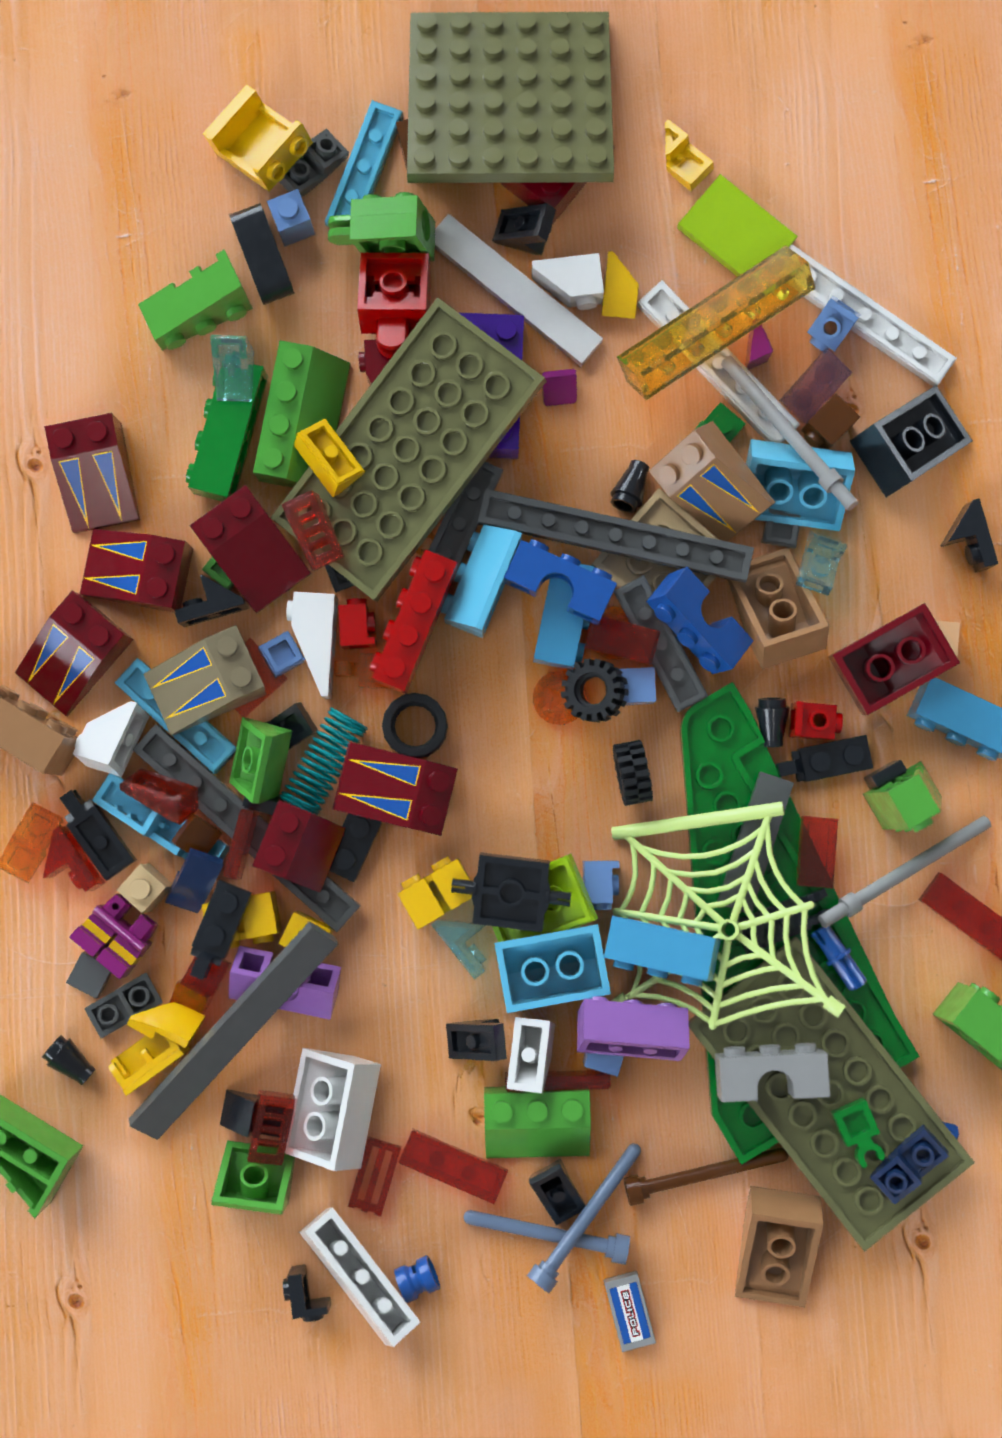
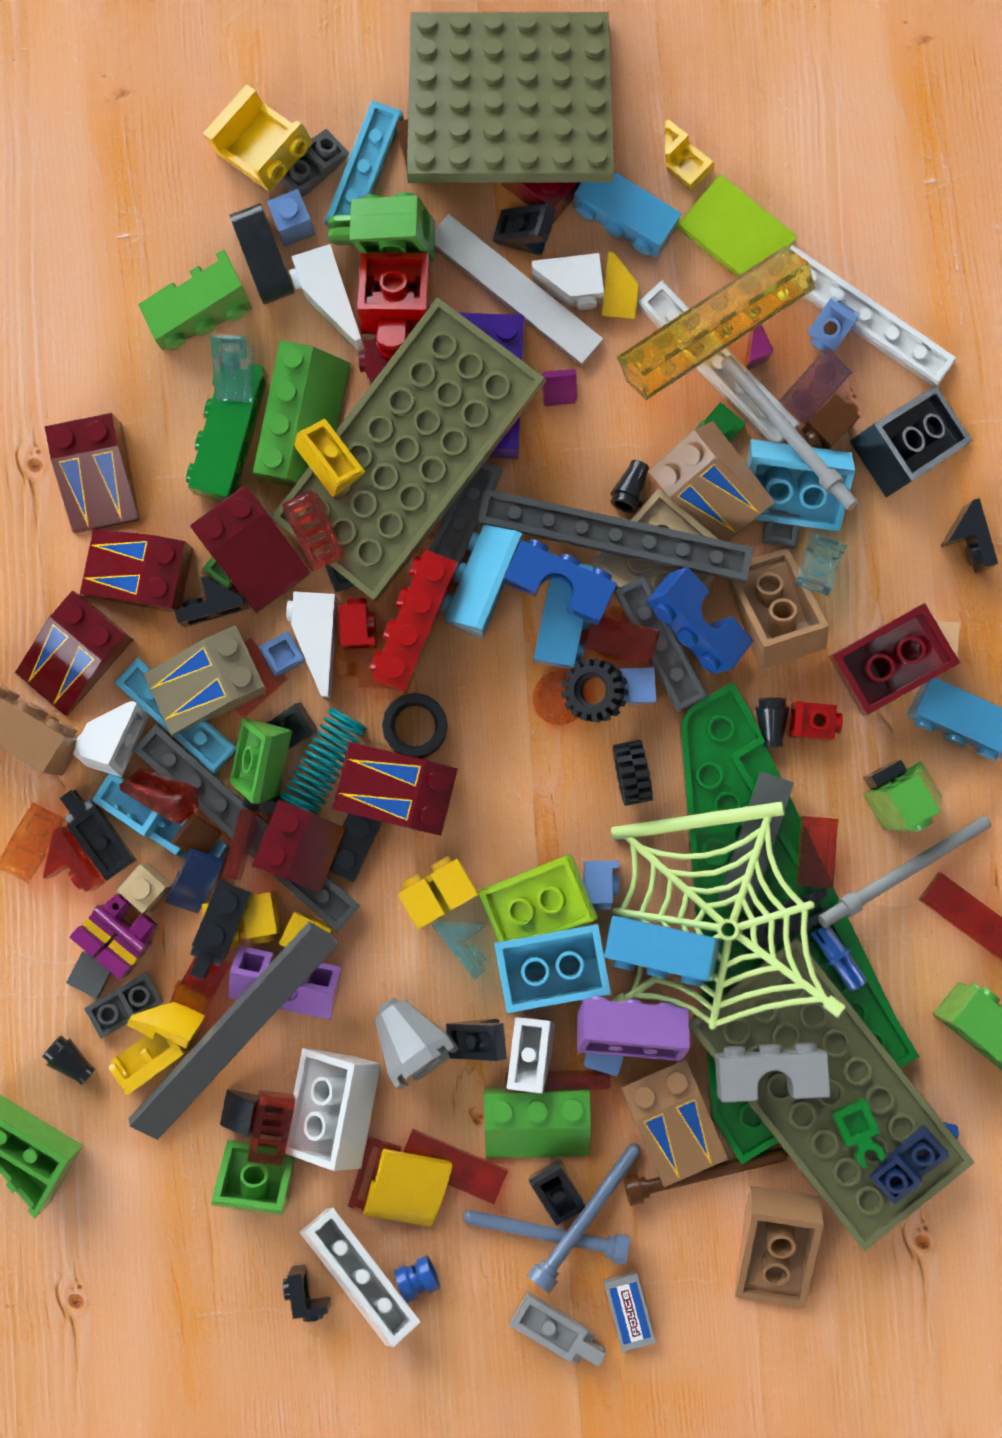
(323, 288): none -> white slope
(407, 1188): none -> yellow slope
(410, 1042): none -> light grey cone
(511, 892): black plate -> none
(556, 1331): none -> light grey hinge
(628, 213): none -> dark azure brick
(674, 1123): none -> medium nougat slope
(828, 760): black hinge -> none

